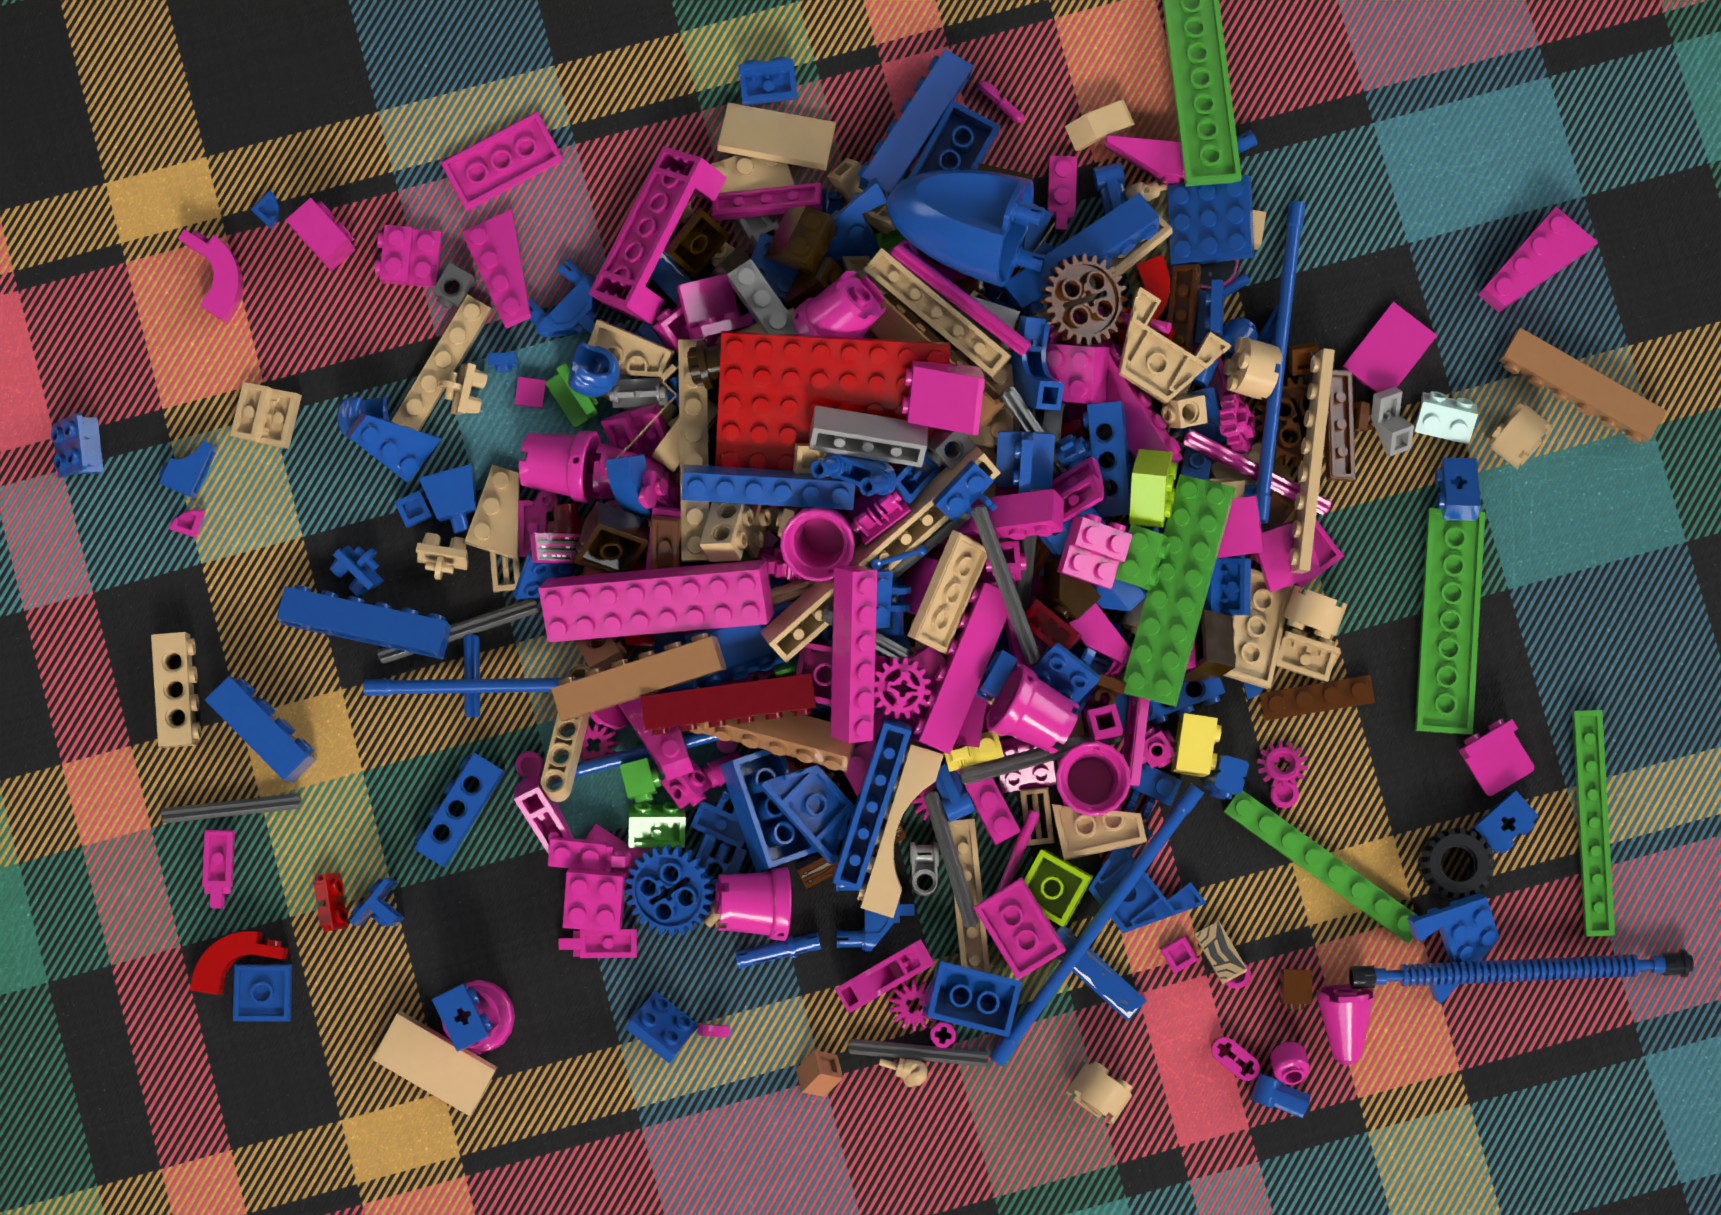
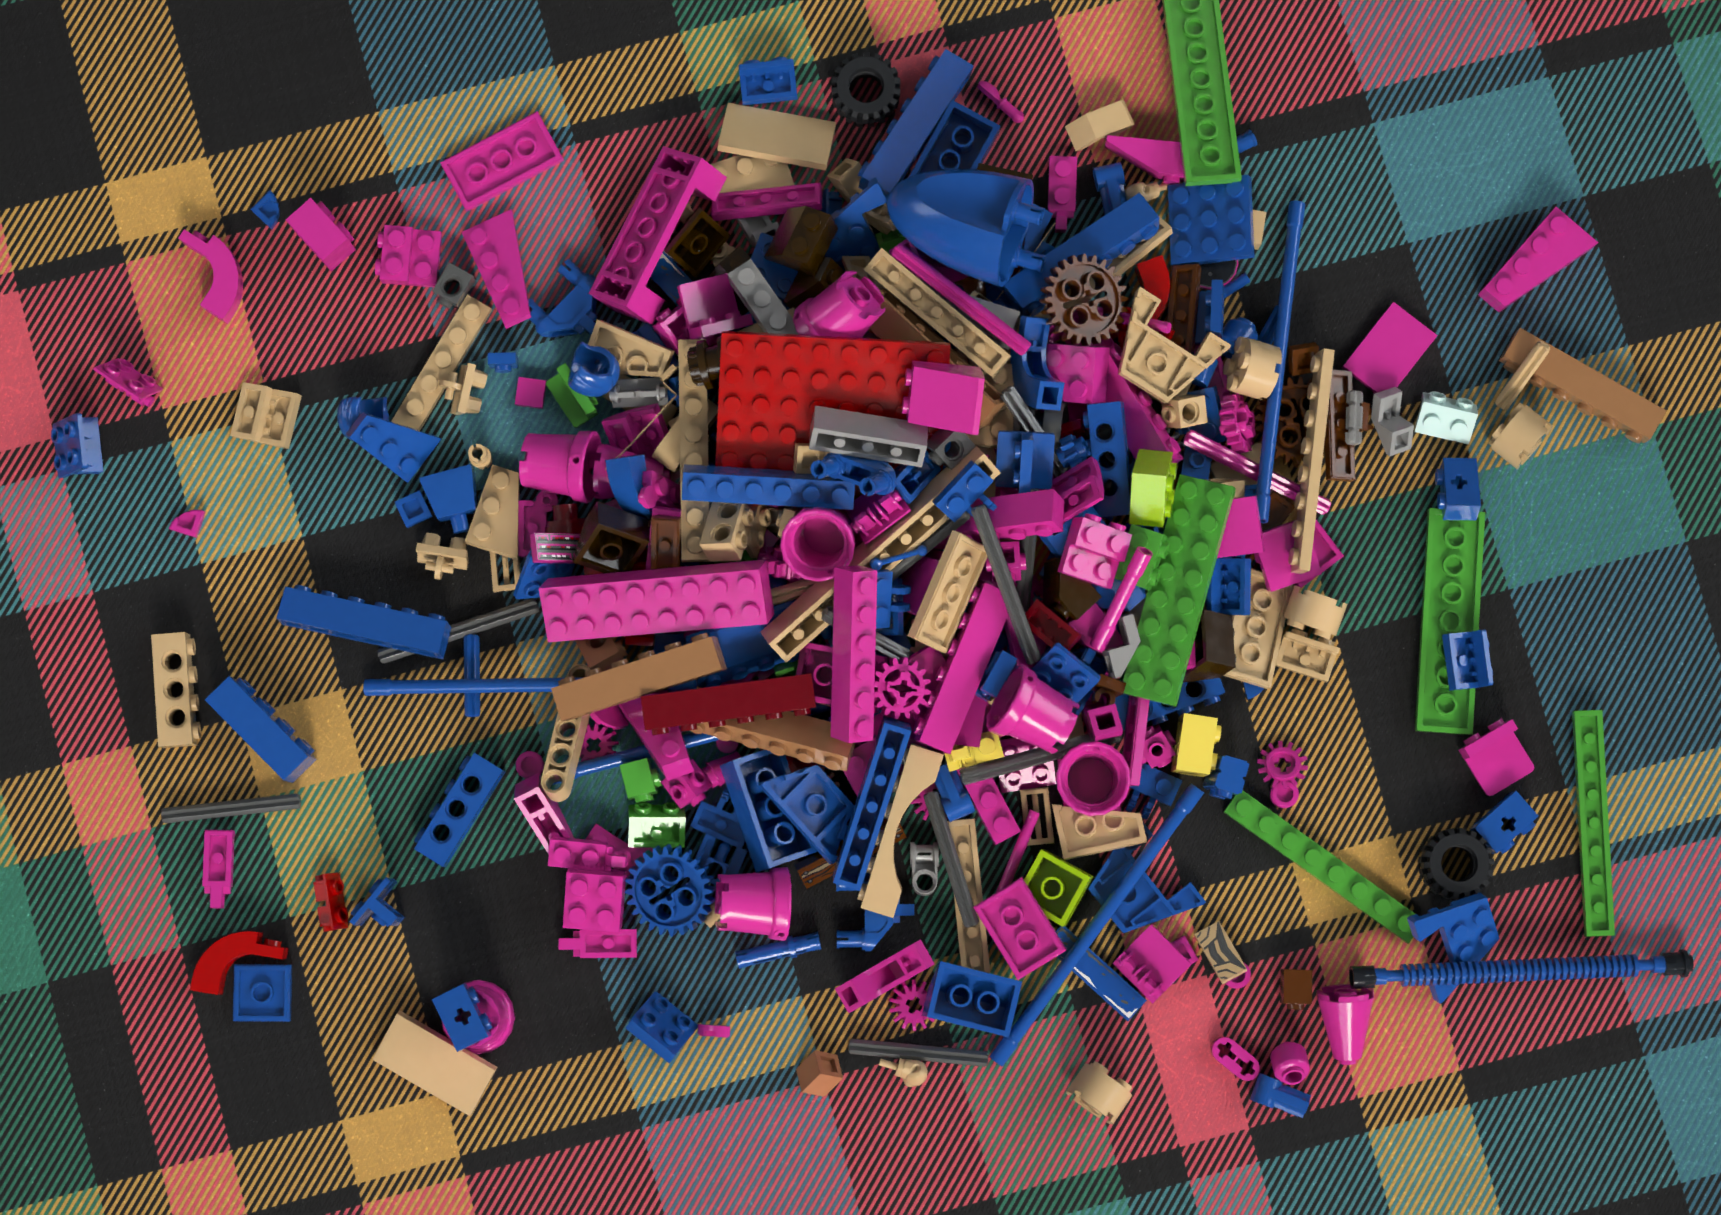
(124, 377): none -> dark pink hinge
(188, 473): blue arch -> none
(360, 565): blue hips -> none
(474, 454): none -> tan pin
(872, 68): none -> black tyre
(948, 1041): dark pink bush -> none
(1108, 625): none -> dark pink piece
(1119, 656): none -> light grey slope
(1151, 963): none -> dark pink hinge
(1317, 698): reddish brown plate -> none
(1354, 417): none -> light grey axle
(1467, 660): none -> blue bracket
(1522, 375): none -> tan axle

